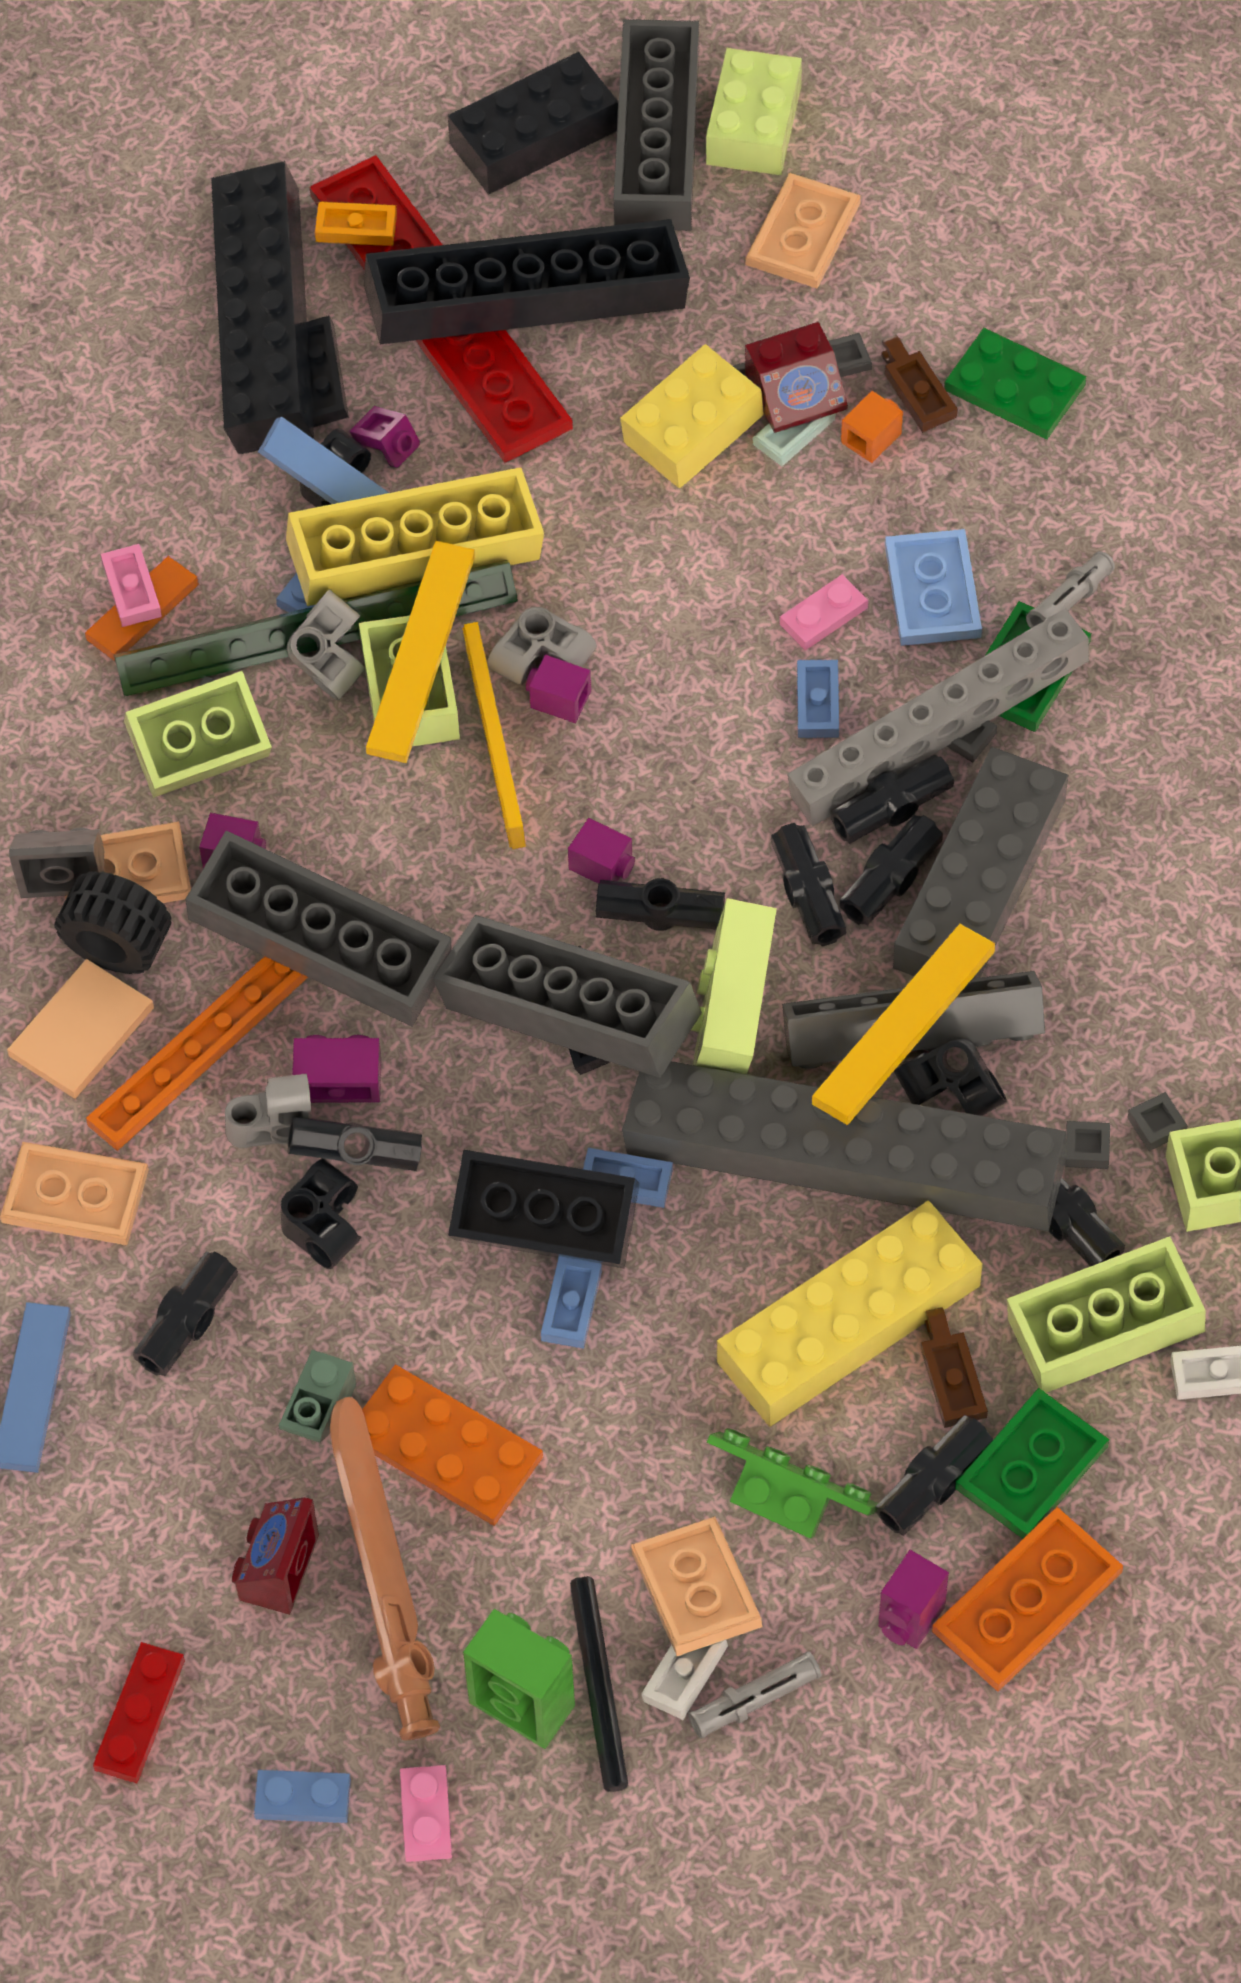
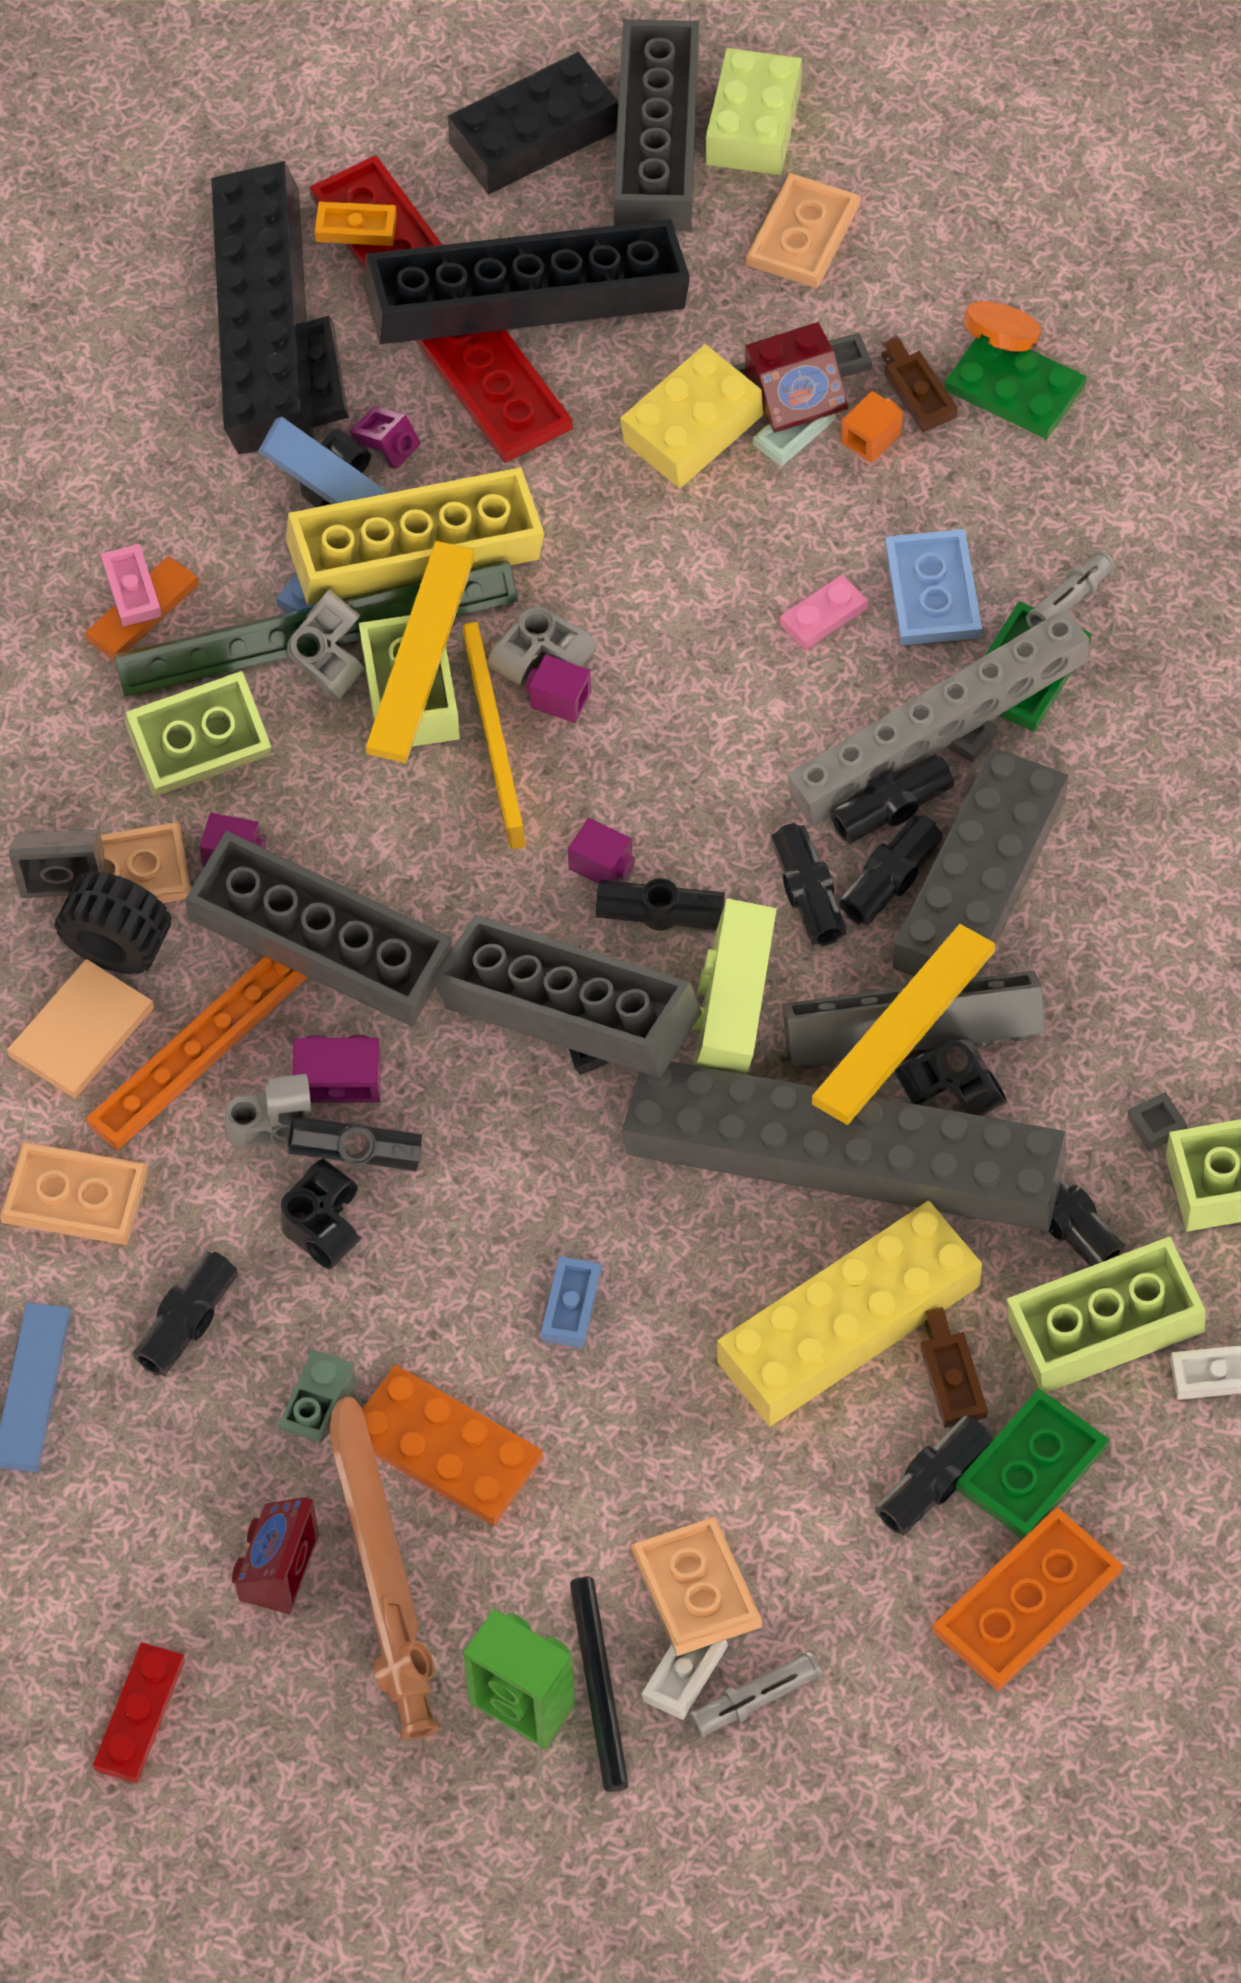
(302, 1796): medium blue plate -> none
(425, 1813): bright pink plate -> none
(543, 1208): black brick -> none
(650, 1173): medium blue plate -> none
(784, 1491): bright green bracket -> none
(818, 698): medium blue plate -> none
(912, 1600): magenta brick -> none
(1003, 324): none -> orange tile
(1087, 1144): dark grey plate -> none

